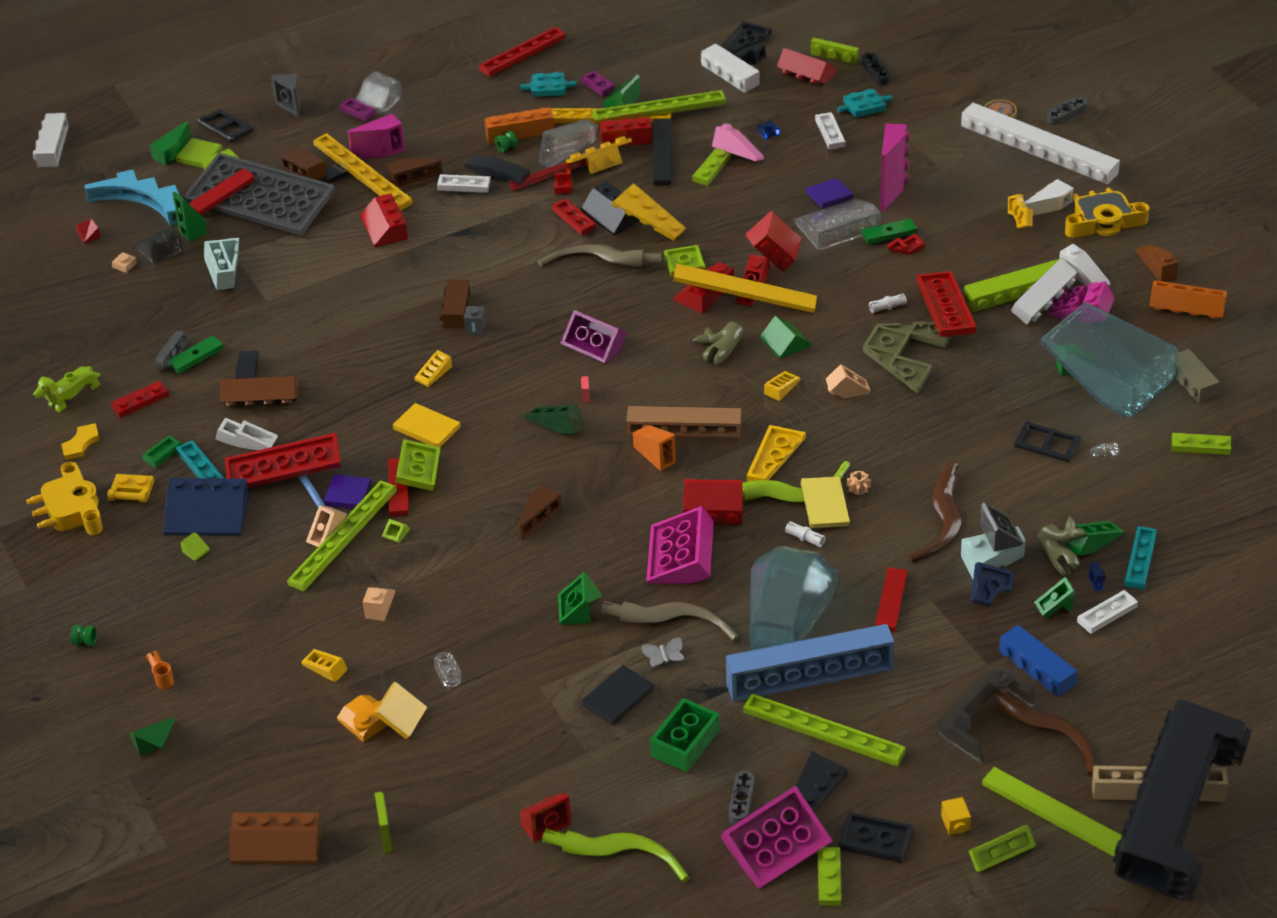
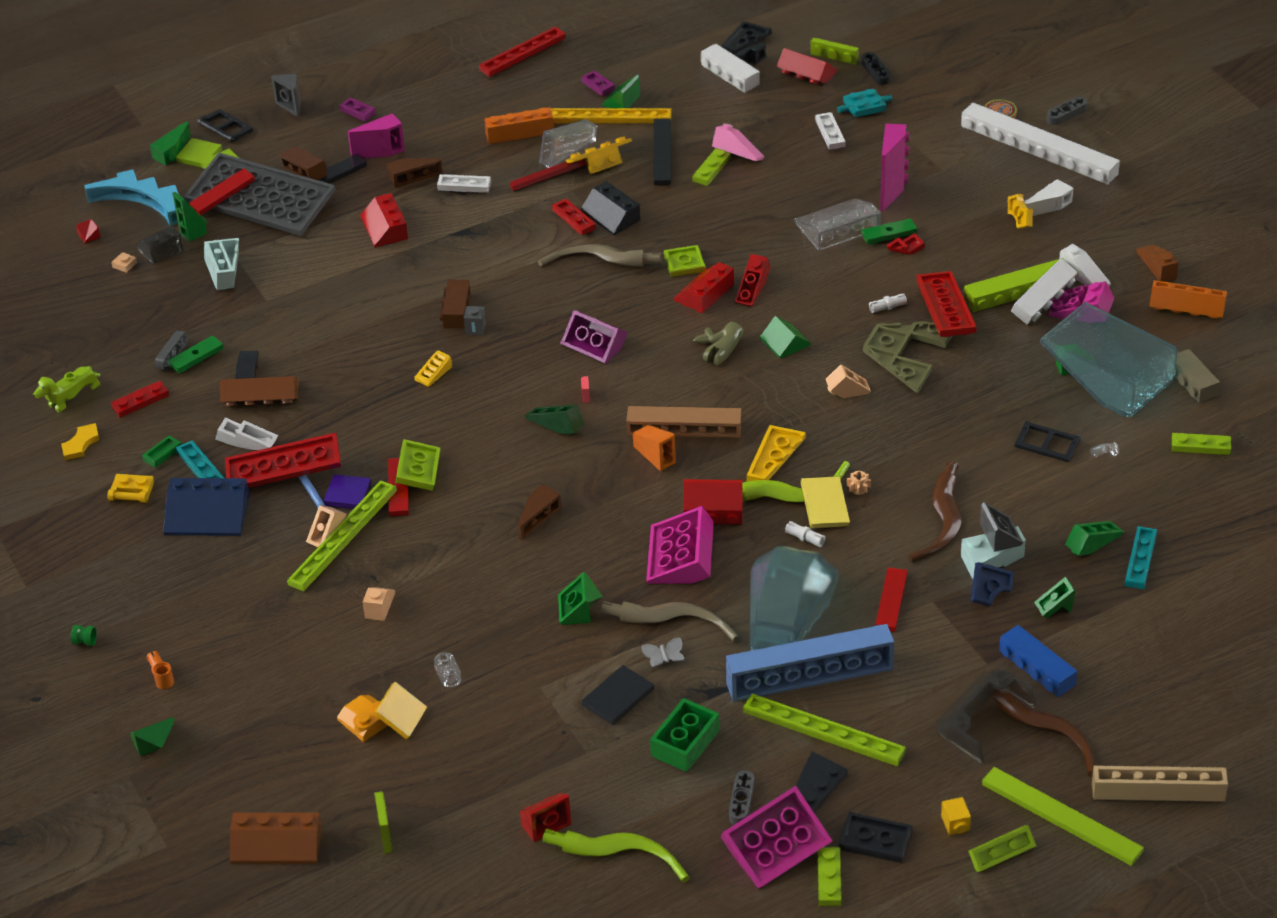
(51, 140): white brick -> none
(69, 502): yellow piece -> none
(194, 547): lime slope -> none
(326, 666): yellow slope -> none
(361, 170): yellow tile -> none
(380, 91): clear slope -> none
(395, 531): lime slope -> none
(426, 425): yellow tile -> none
(497, 168): black slope -> none
(507, 141): green wheel -> none
(548, 84): teal plate -> none
(563, 182): red slope -> none
(637, 129): red slope -> none
(640, 205): yellow wing -> none
(660, 107): lime tile -> none
(745, 288): yellow tile -> none
(768, 129): clear blue plate -> none
(775, 240): red slope -> none
(777, 388): yellow slope -> none
(829, 193): dark purple tile -> none
(1060, 556): olive piece -> none
(1096, 576): clear blue plate -> none
(1107, 209): yellow piece -> none
(1107, 611): white plate -> none
(1168, 796): black piece -> none

